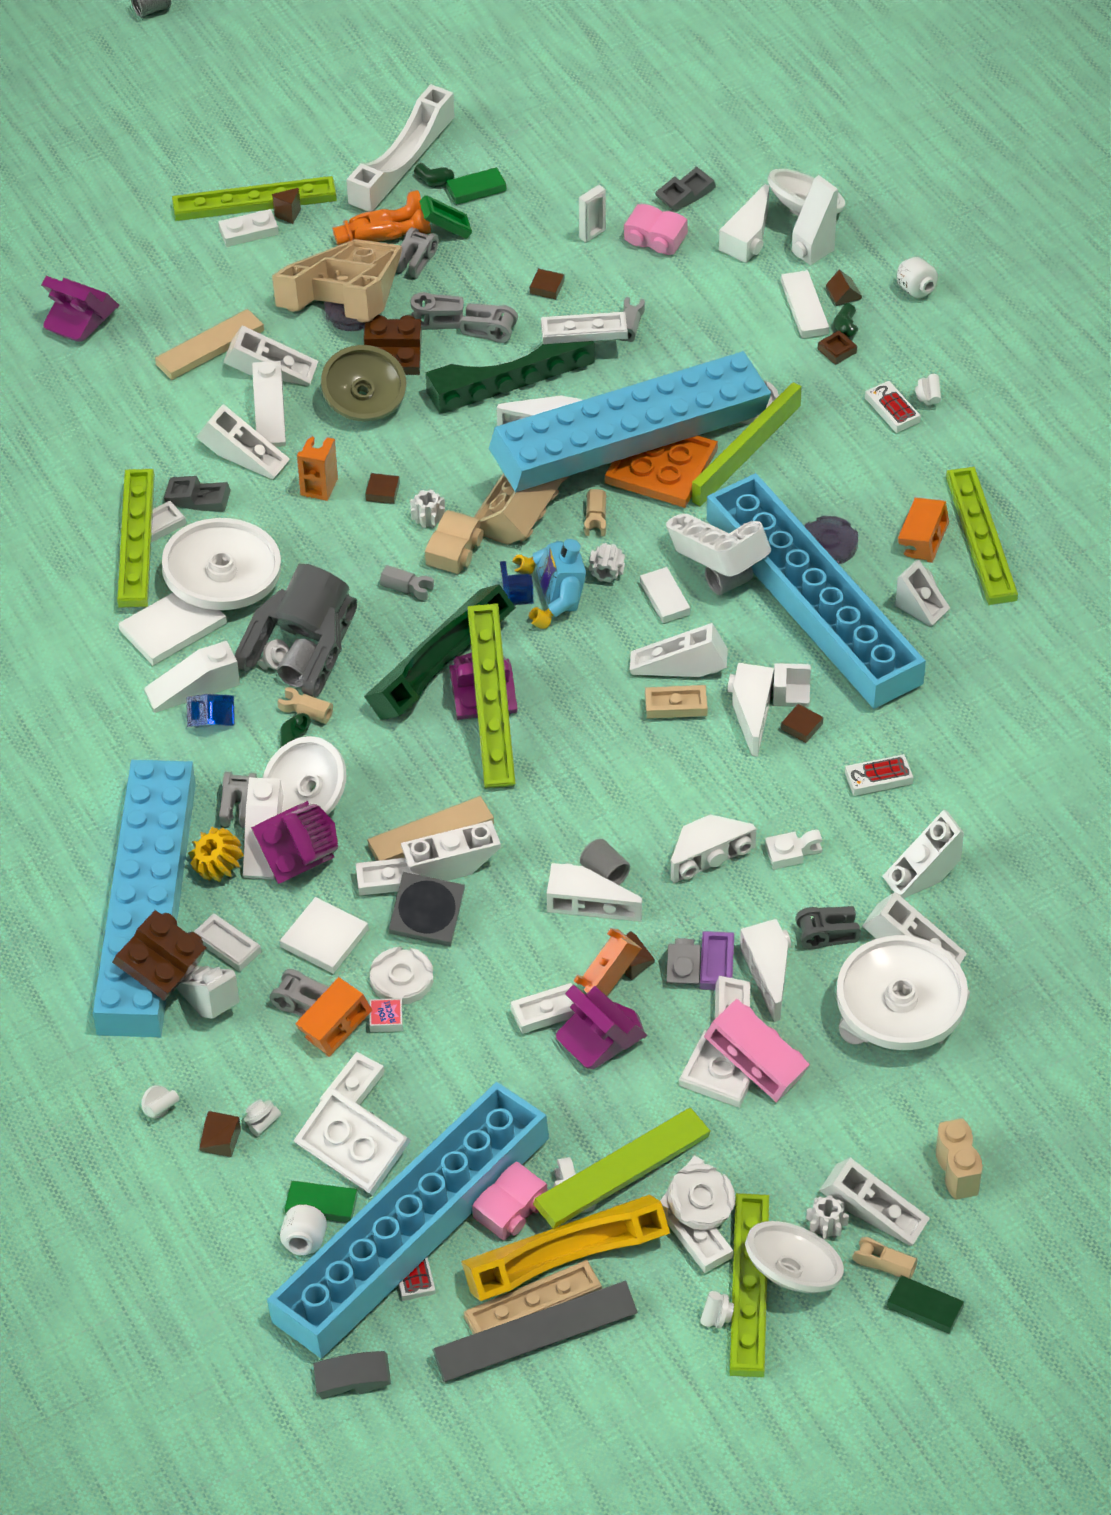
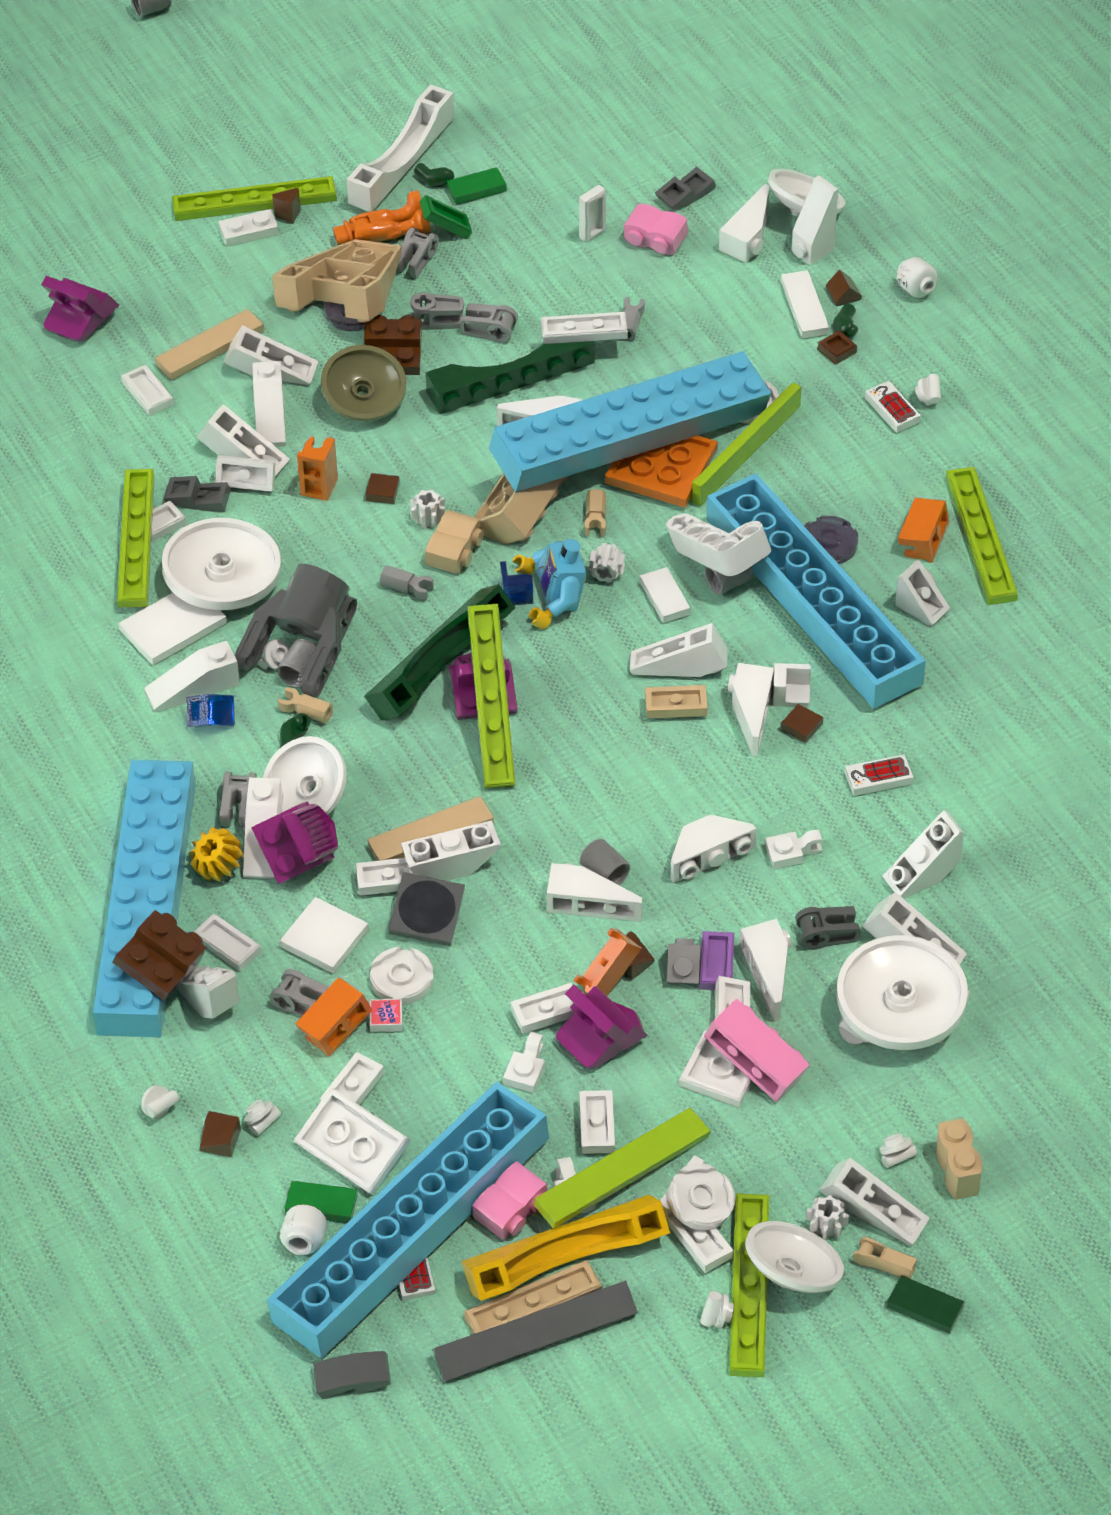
(147, 390): none -> white tile
(246, 472): none -> white plate
(526, 1068): none -> white plate
(547, 283): reddish brown tile -> none
(597, 1121): none -> white plate
(897, 1149): none -> white plate

